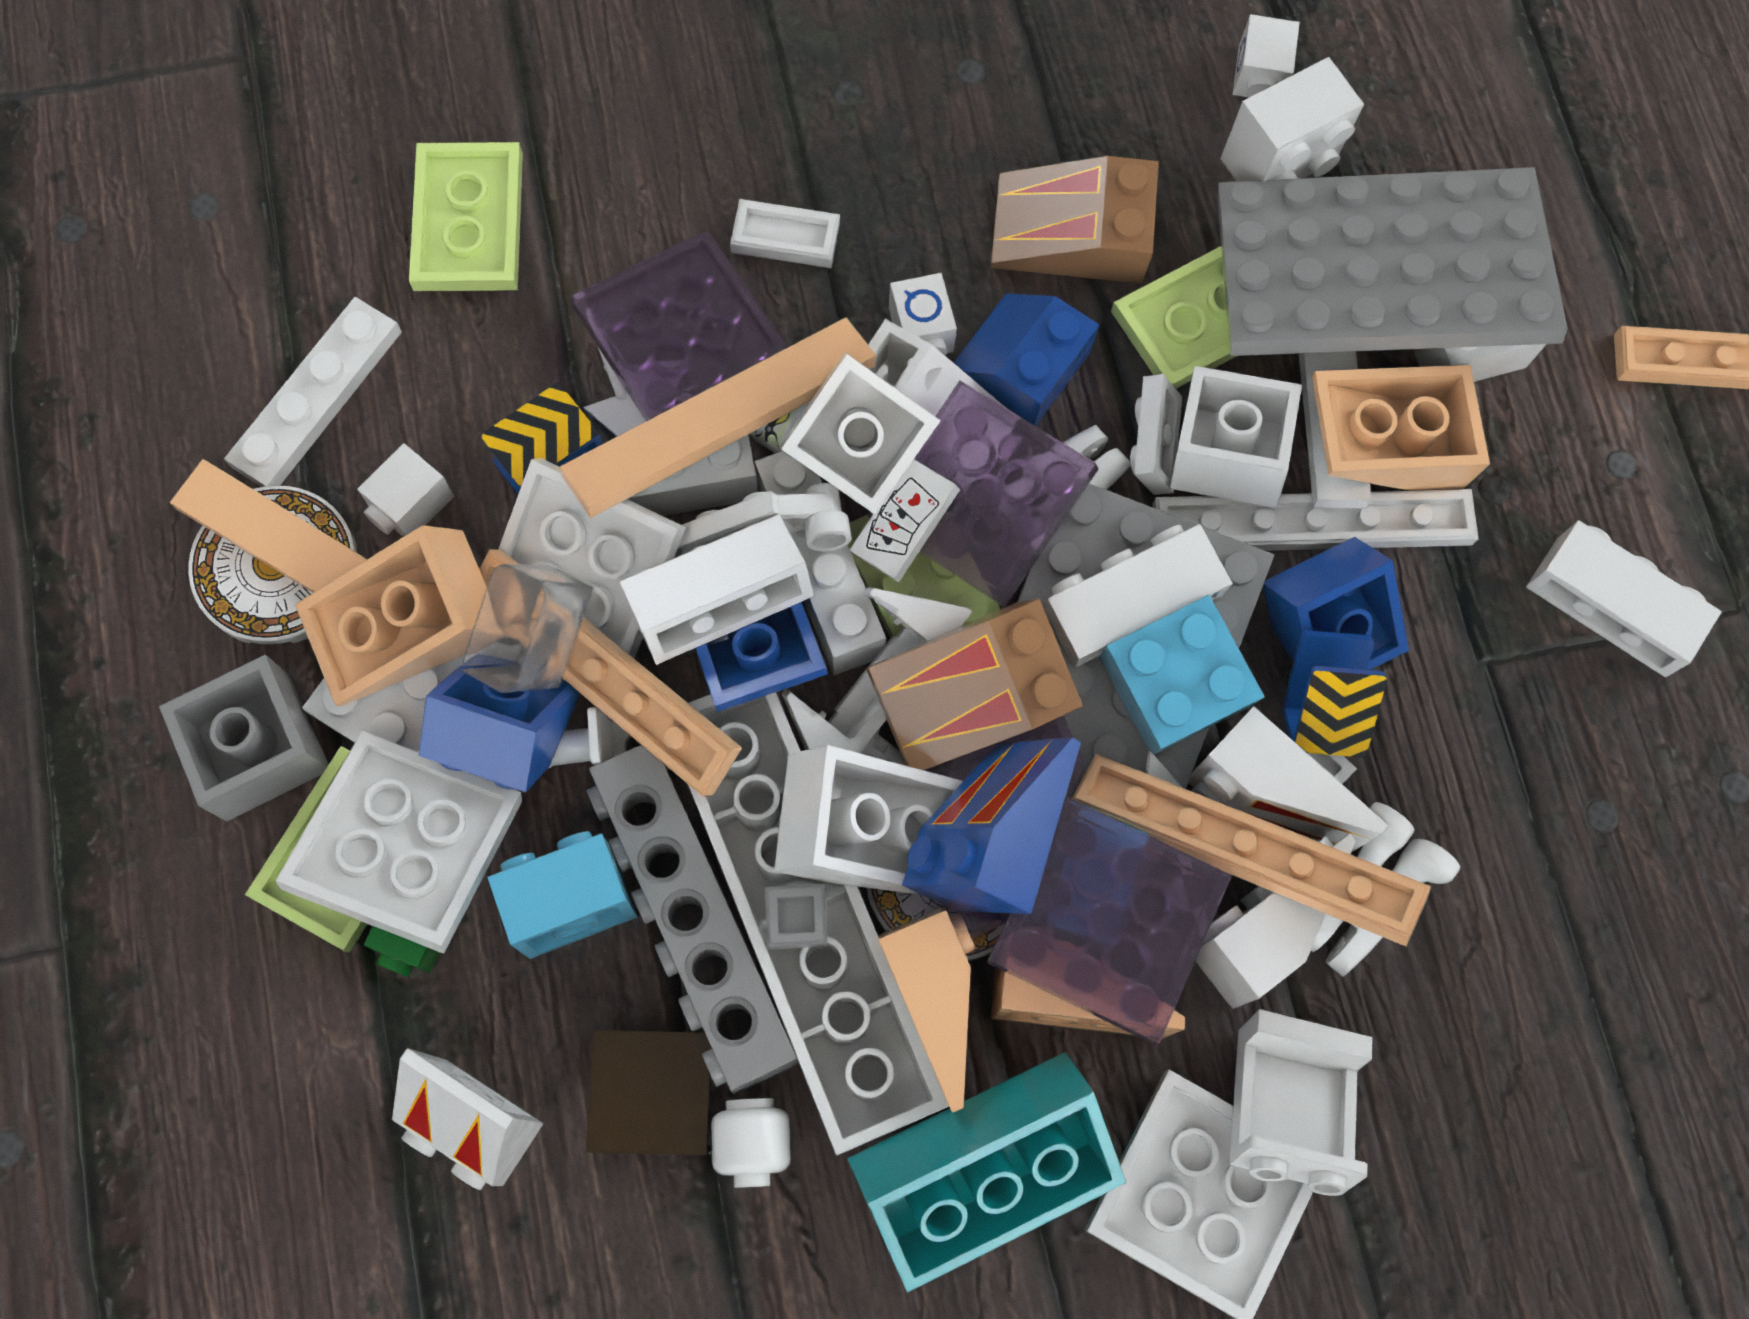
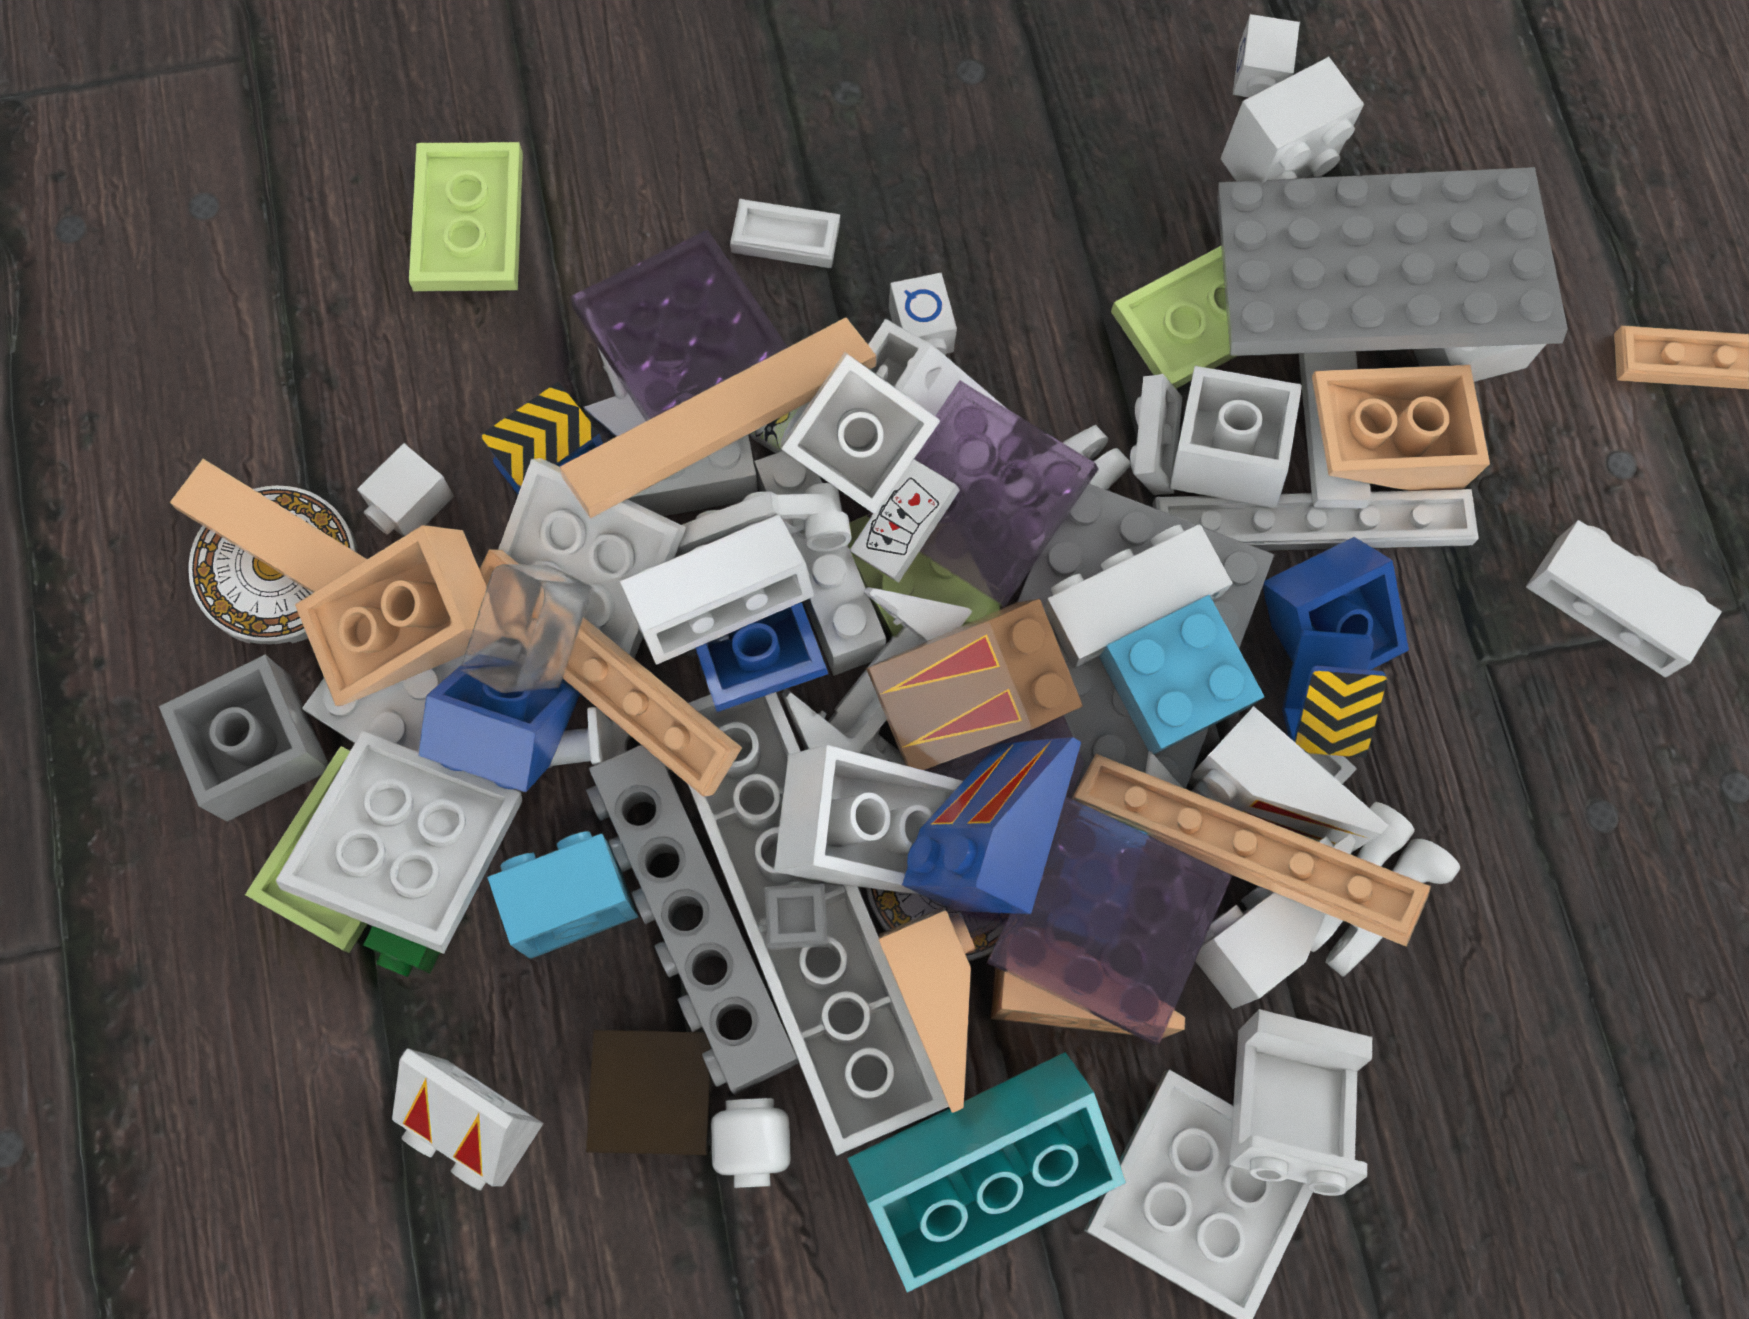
(313, 394): white plate -> none
(1028, 352): blue slope -> none
(1078, 219): medium nougat slope -> none

